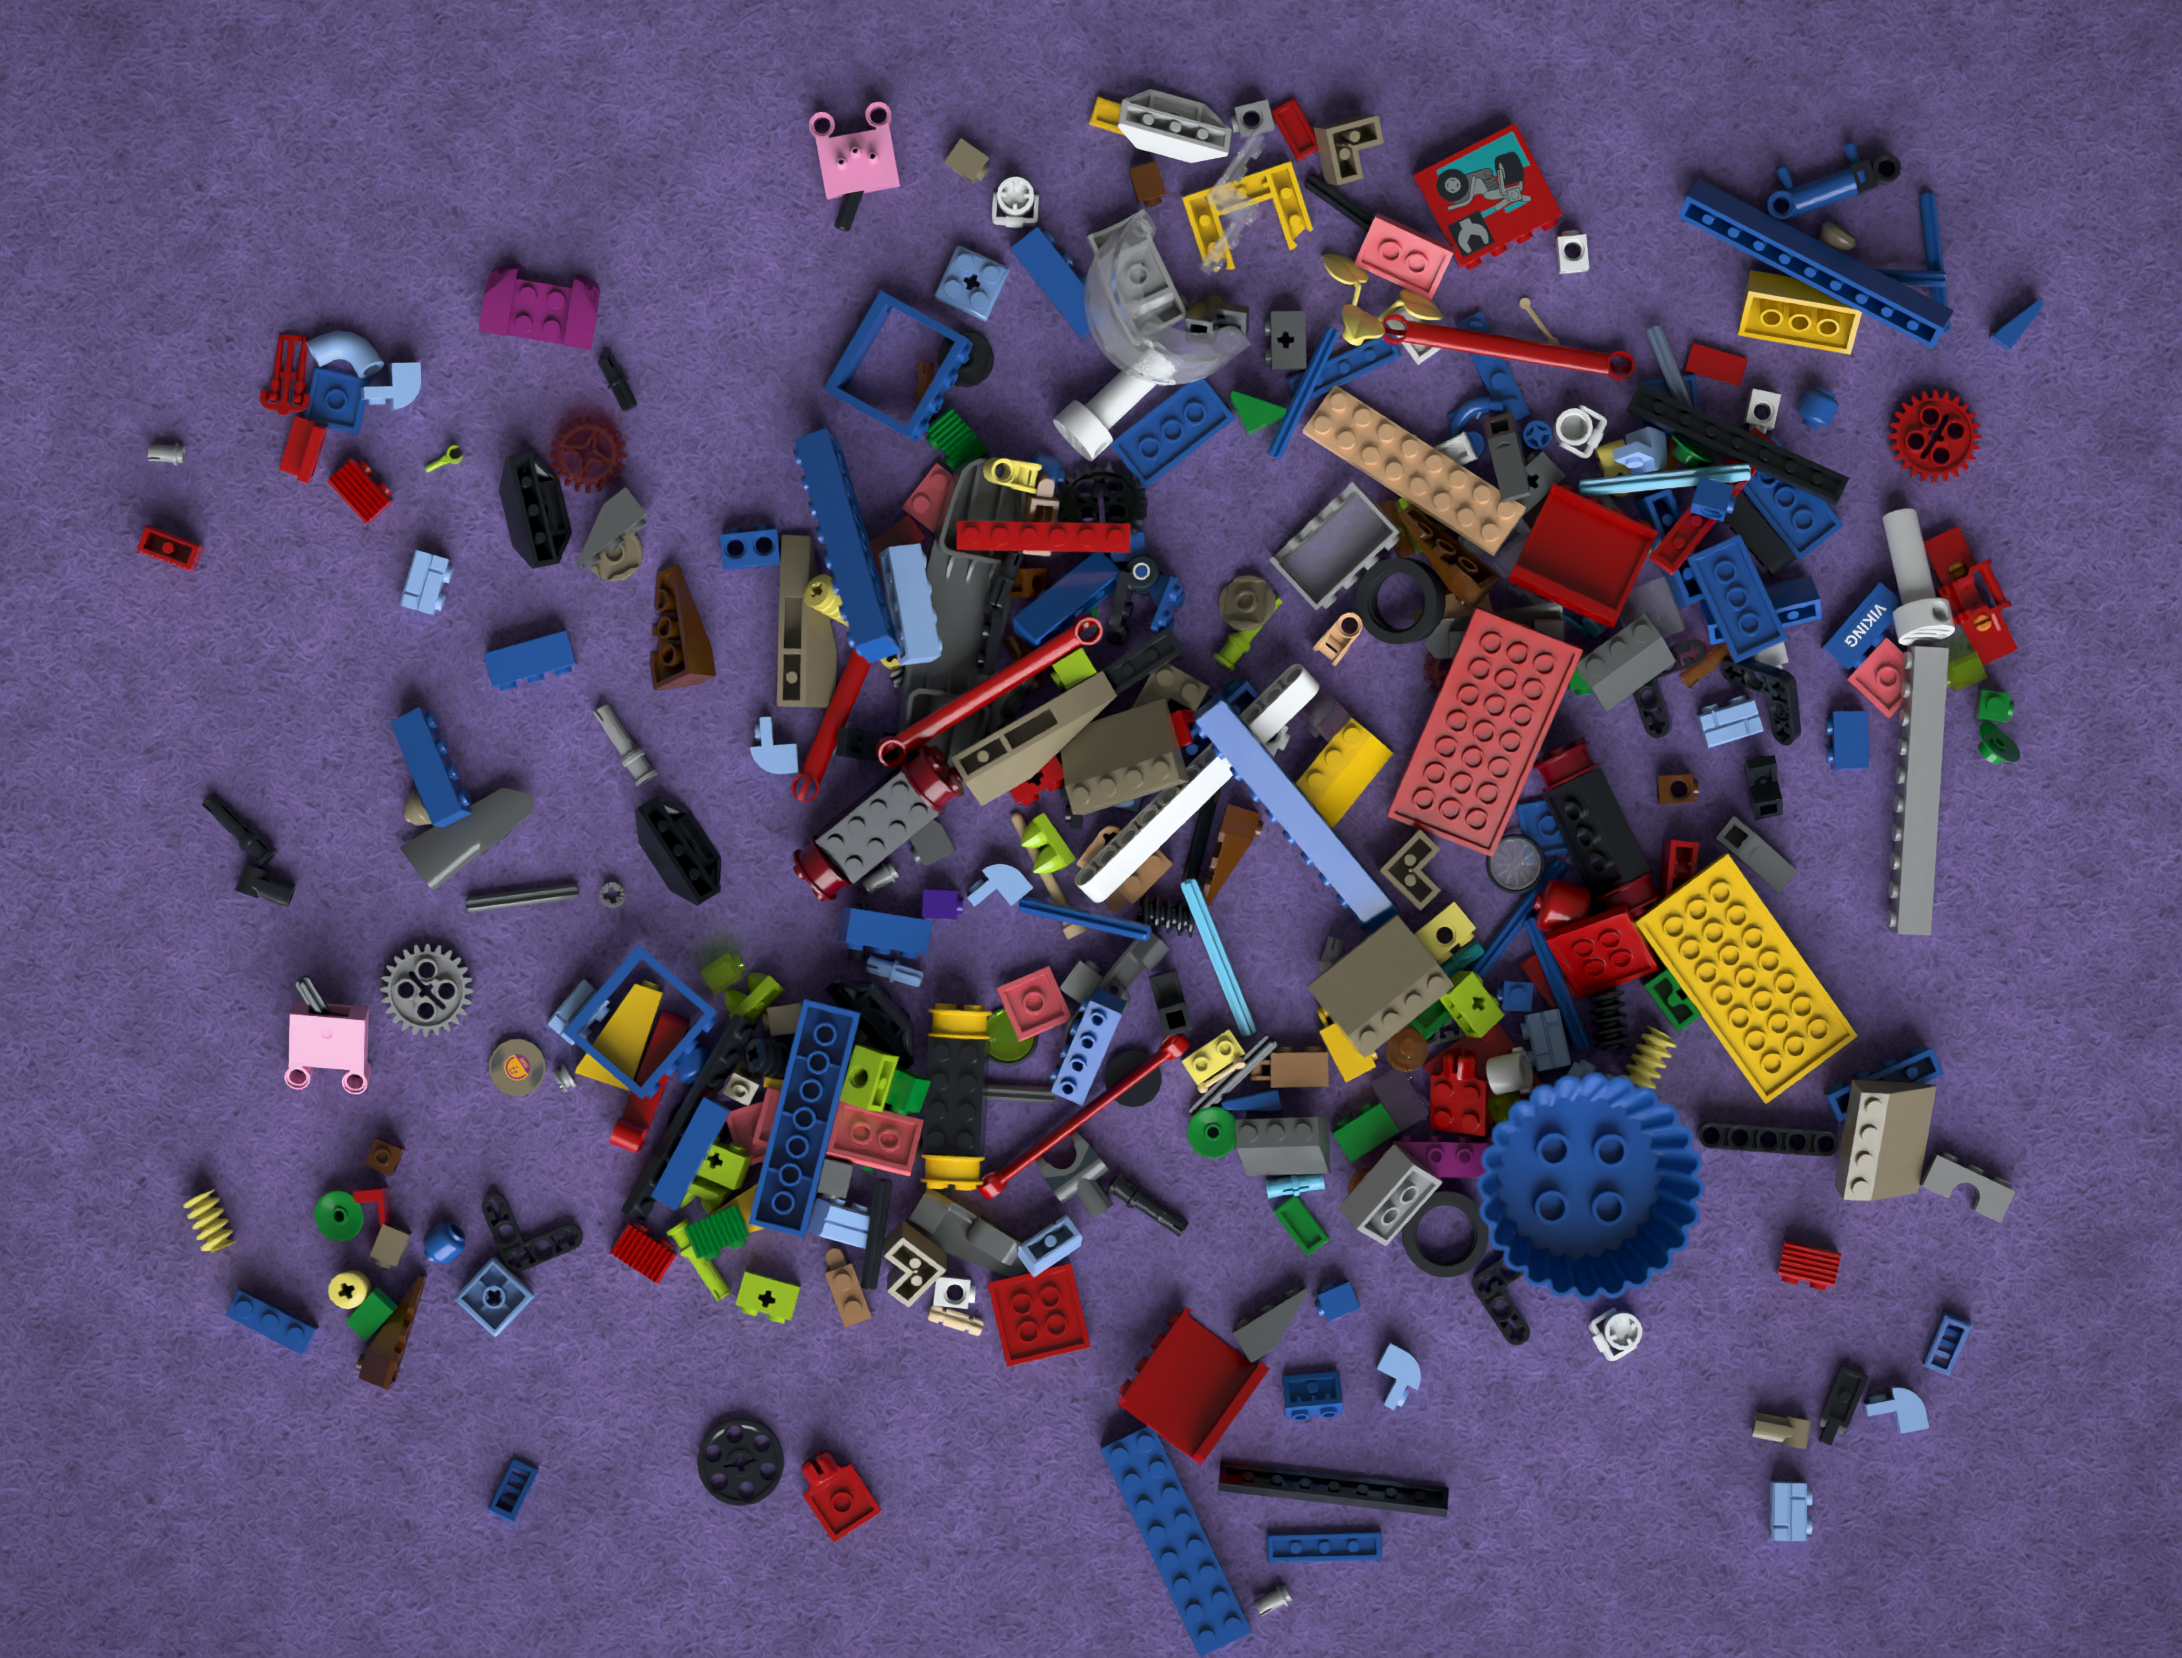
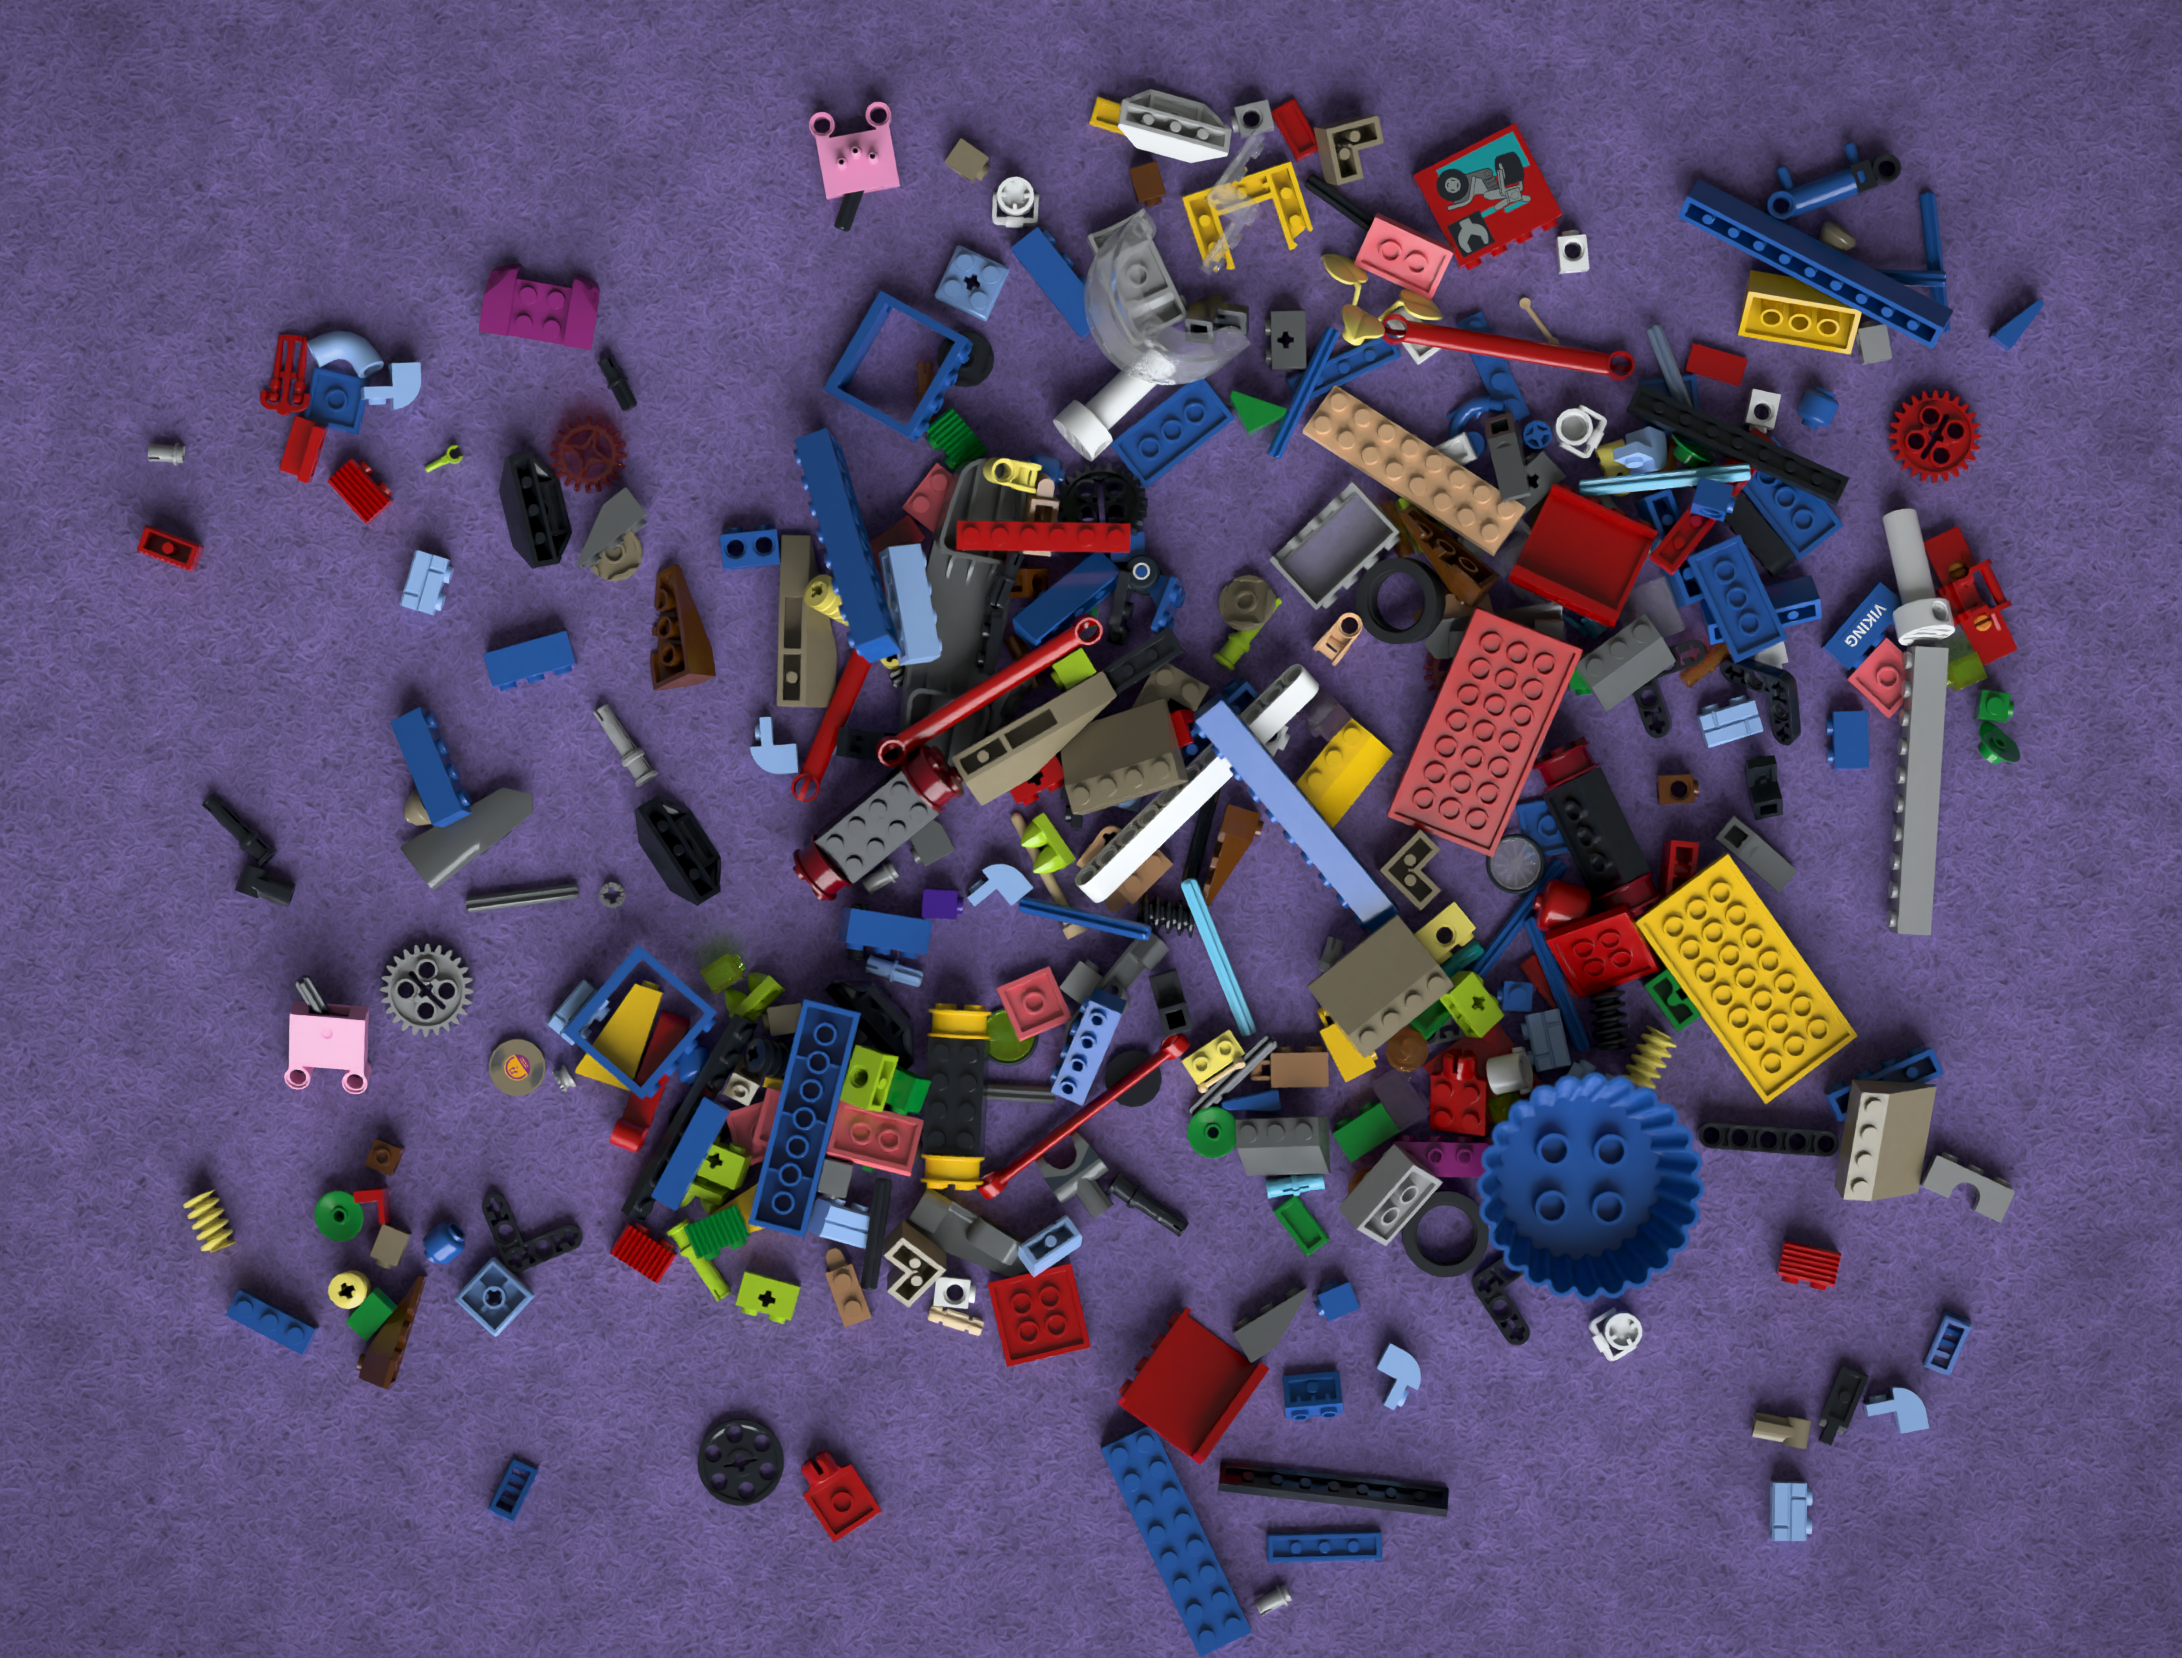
(1873, 343): none -> light grey brick

